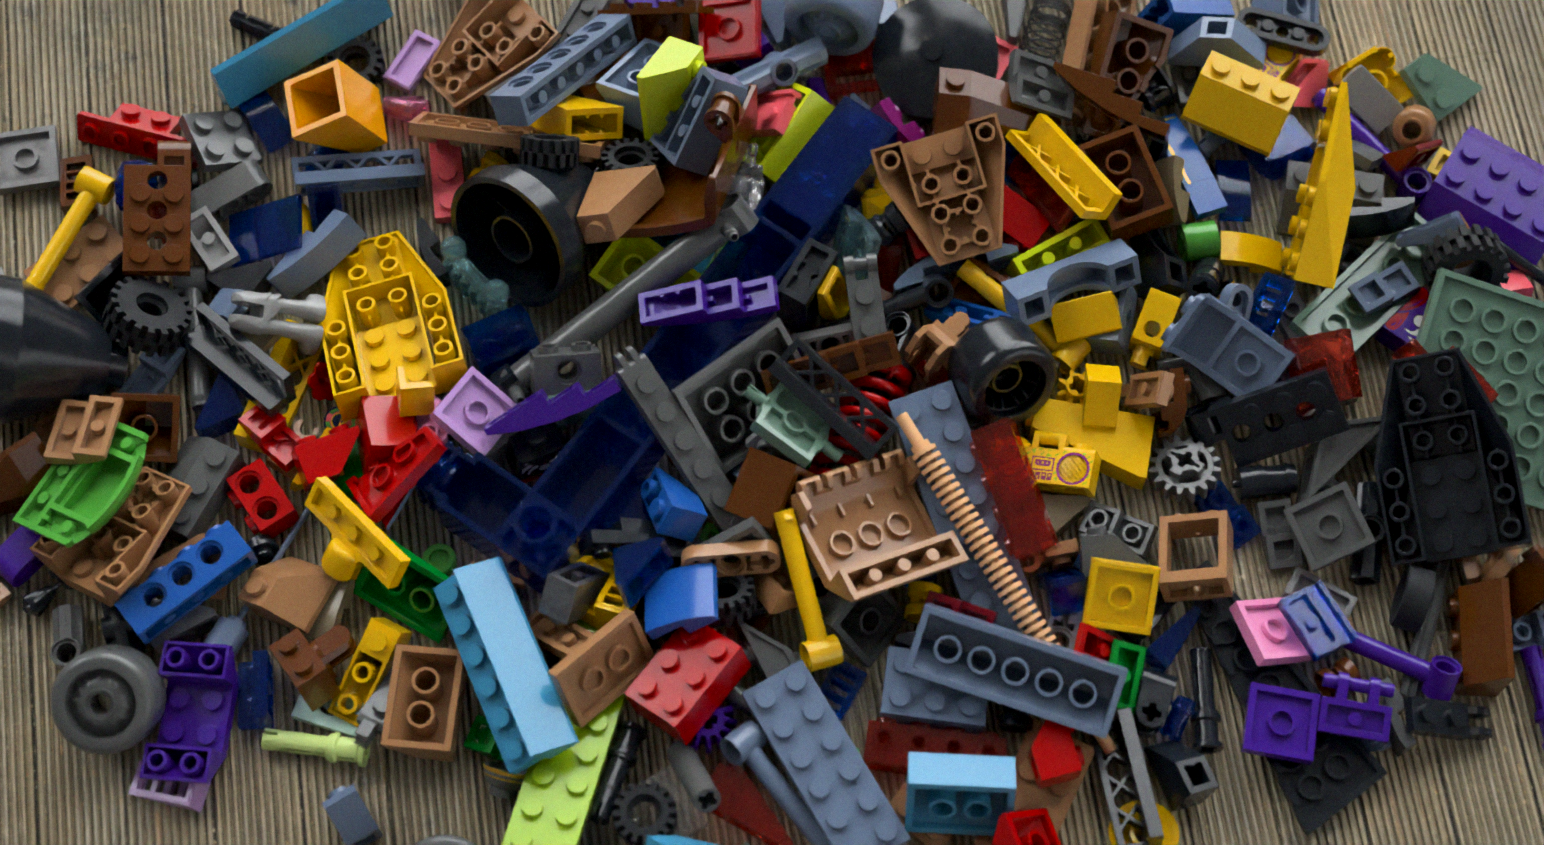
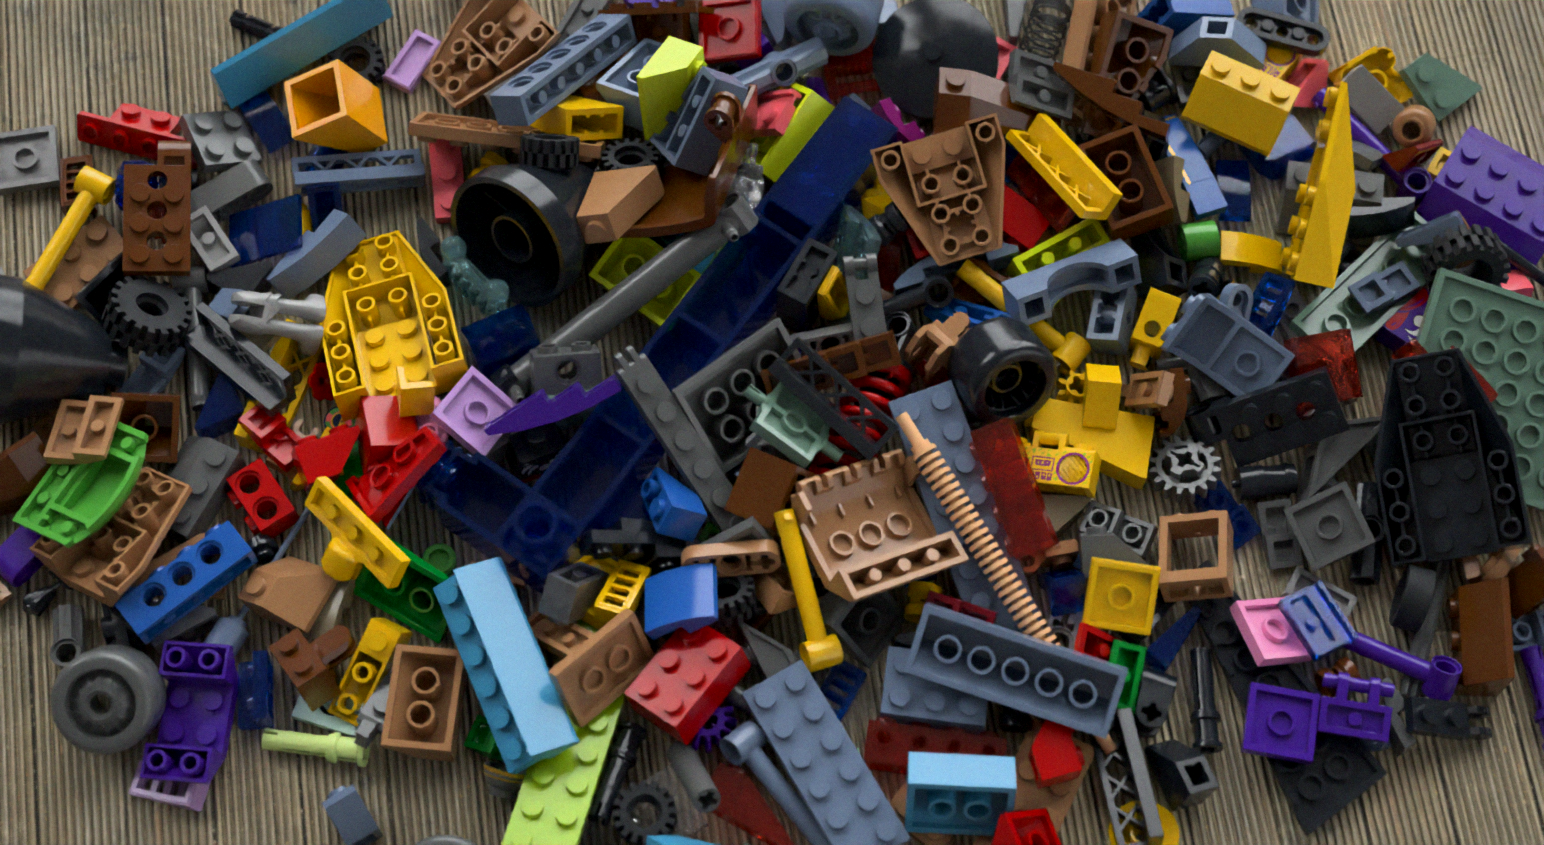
(405, 107): clear pink cone -> none
(639, 567): clear blue slope -> none
(713, 302): dark purple slope -> none
(1086, 317): yellow slope -> none
(1178, 717): clear blue pin -> none

